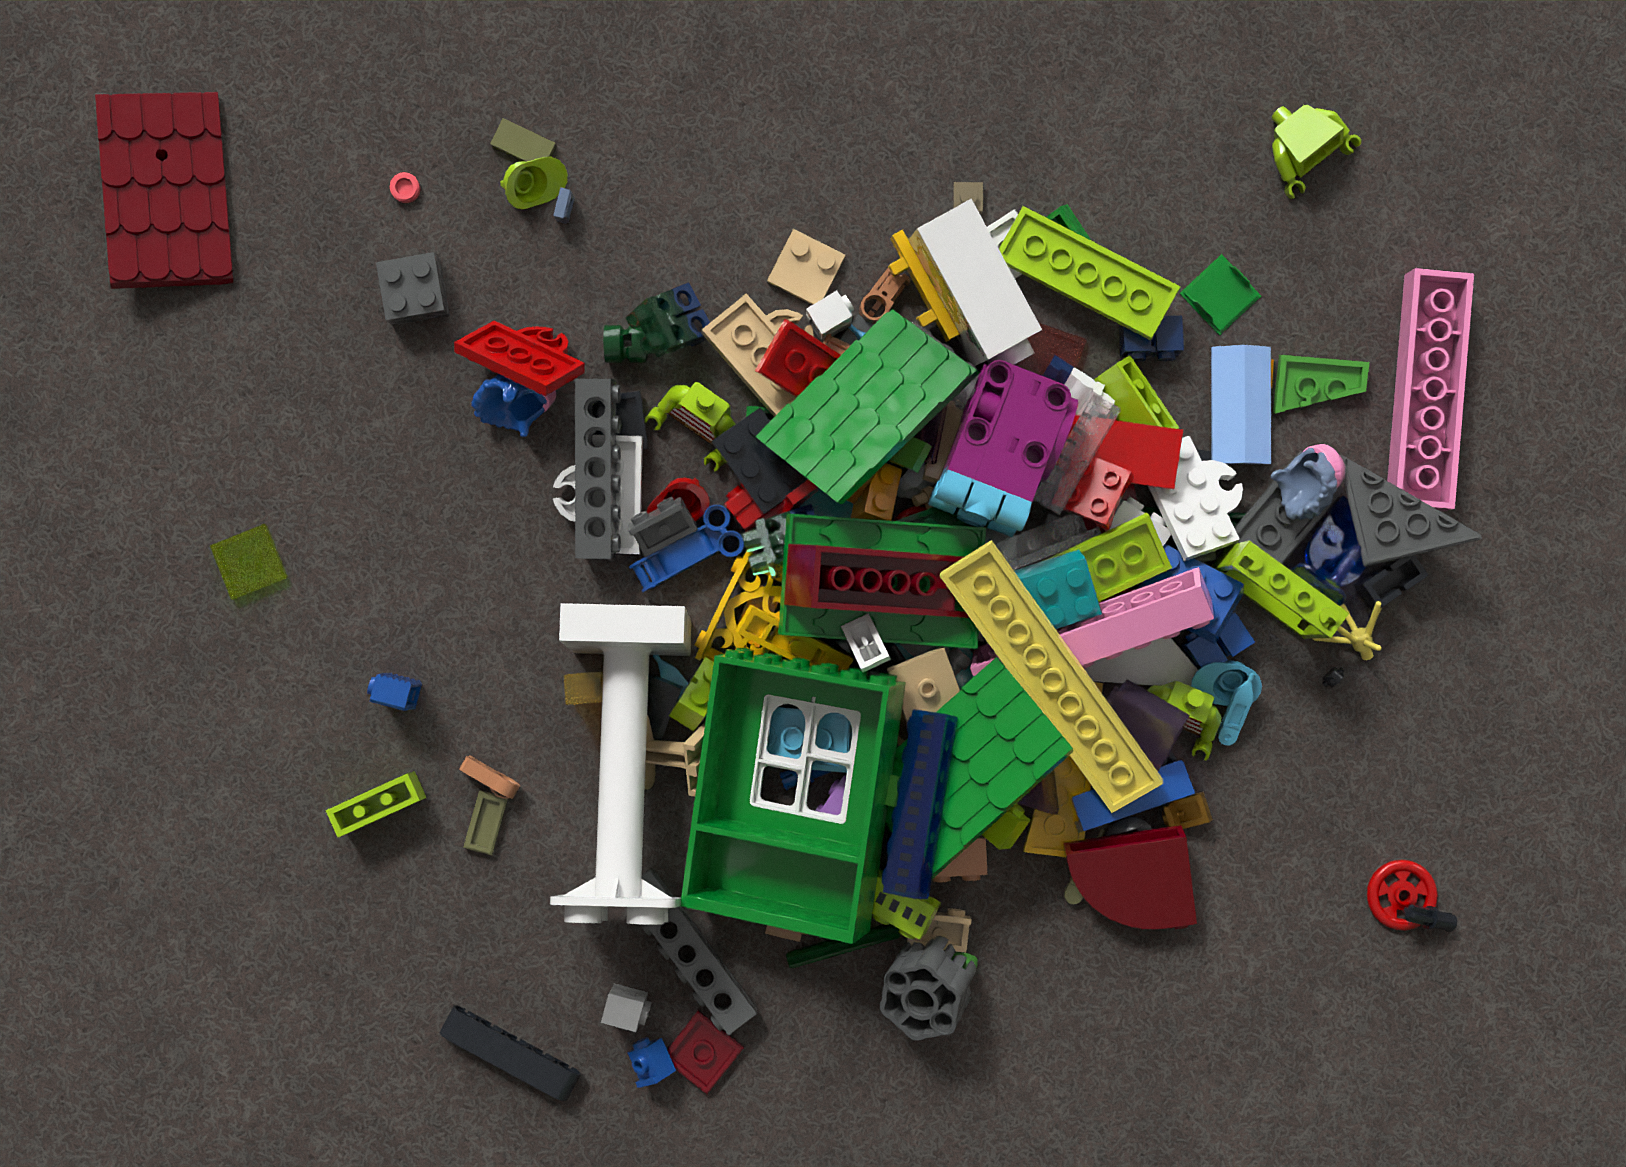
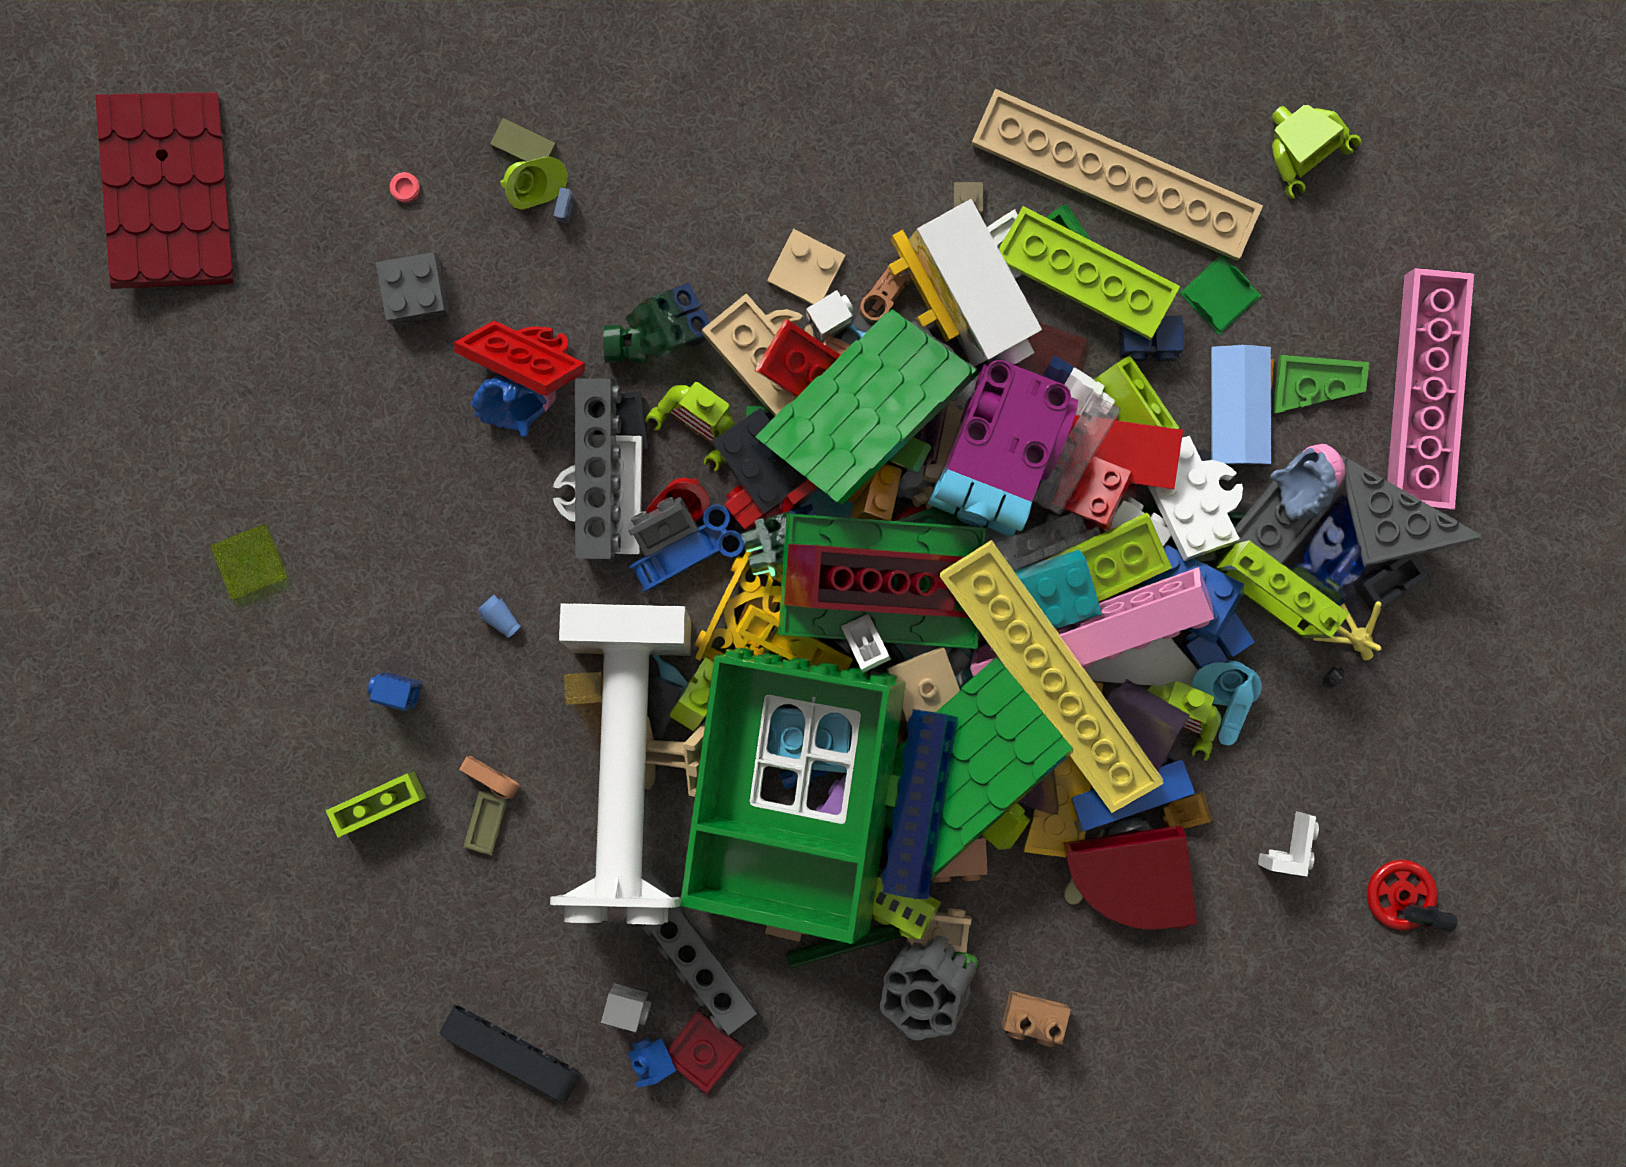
(499, 616): none -> medium blue cone
(1035, 1018): none -> medium nougat brick
(1116, 175): none -> tan plate
(1300, 856): none -> white bracket

